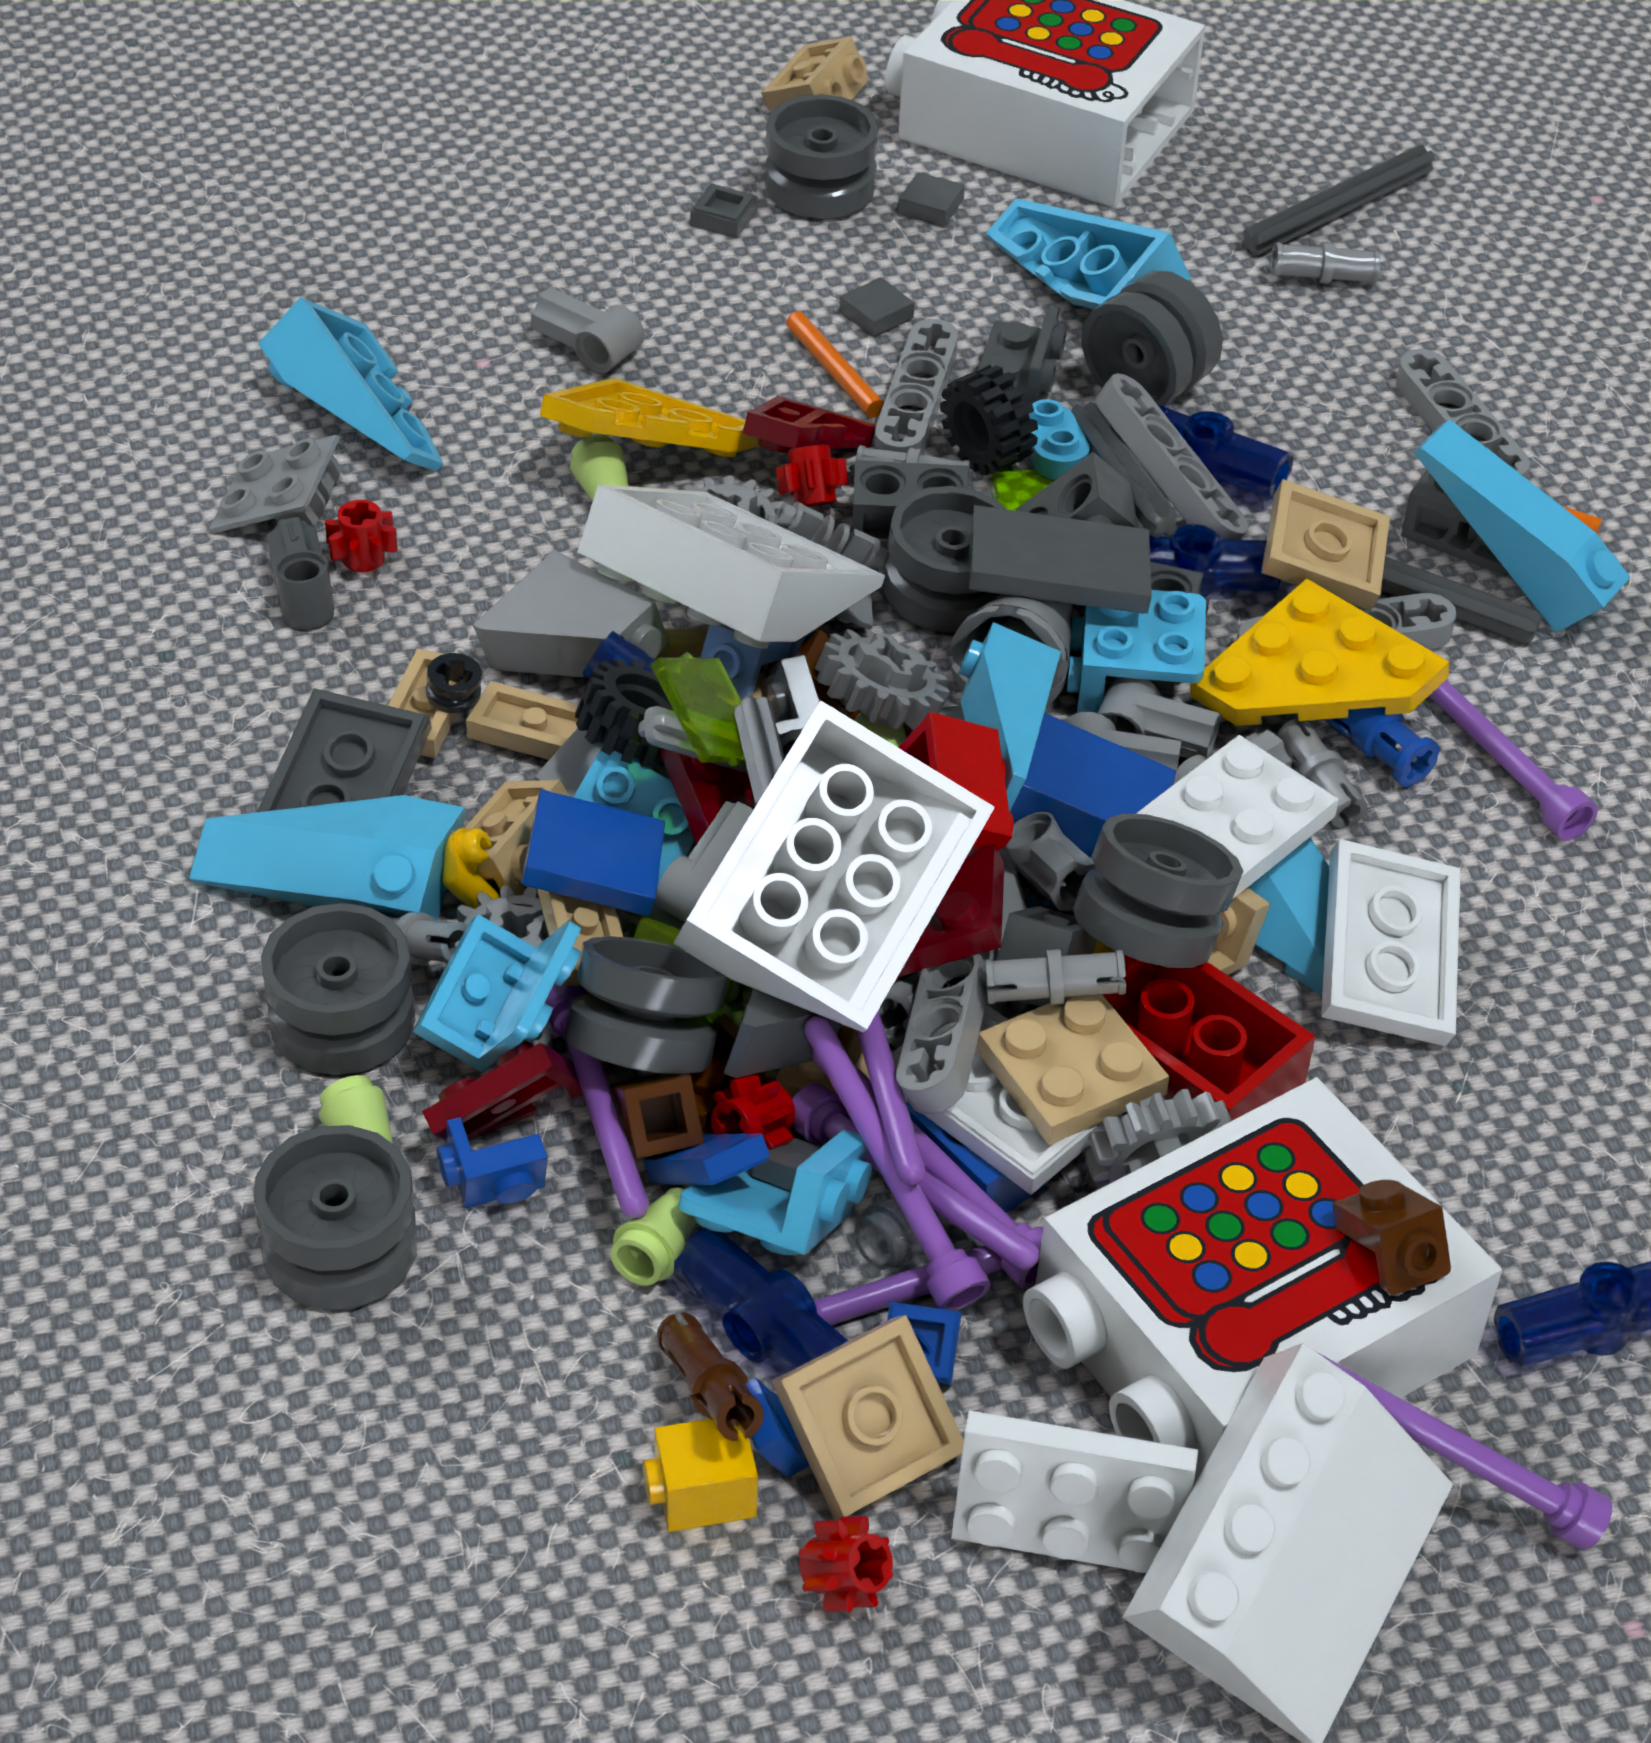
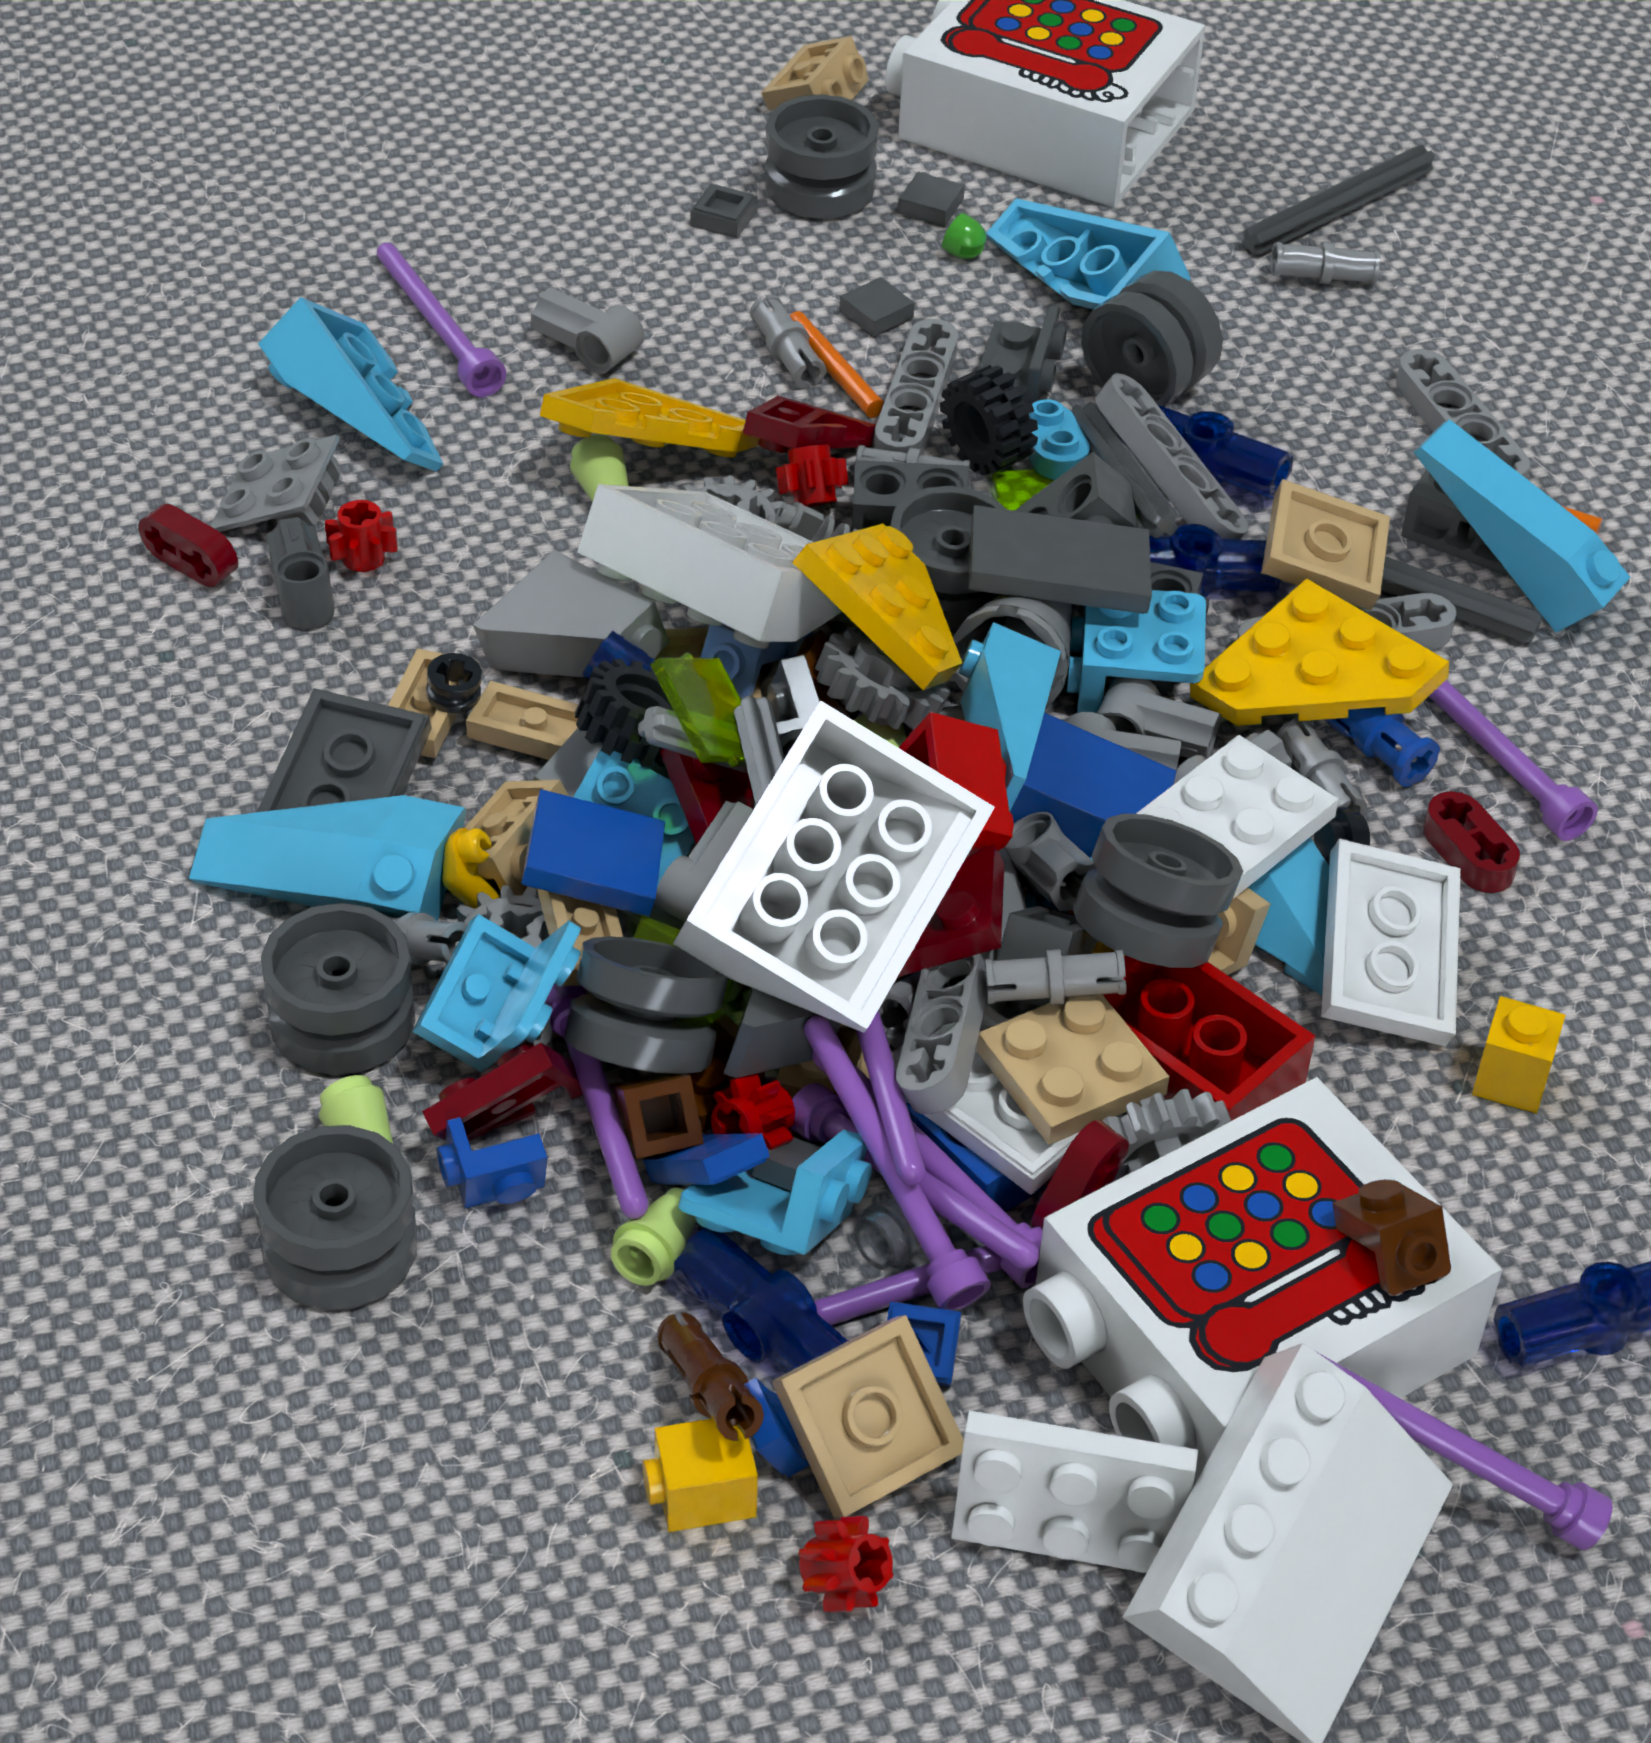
(188, 545): none -> dark red beam
(477, 367): none -> medium lavender piece
(787, 341): none -> light grey pin
(887, 596): none -> yellow plate
(964, 237): none -> bright green hinge
(1085, 1167): none -> dark red beam
(1345, 826): none -> black plate
(1478, 838): none -> dark red beam
(1518, 1054): none -> yellow brick

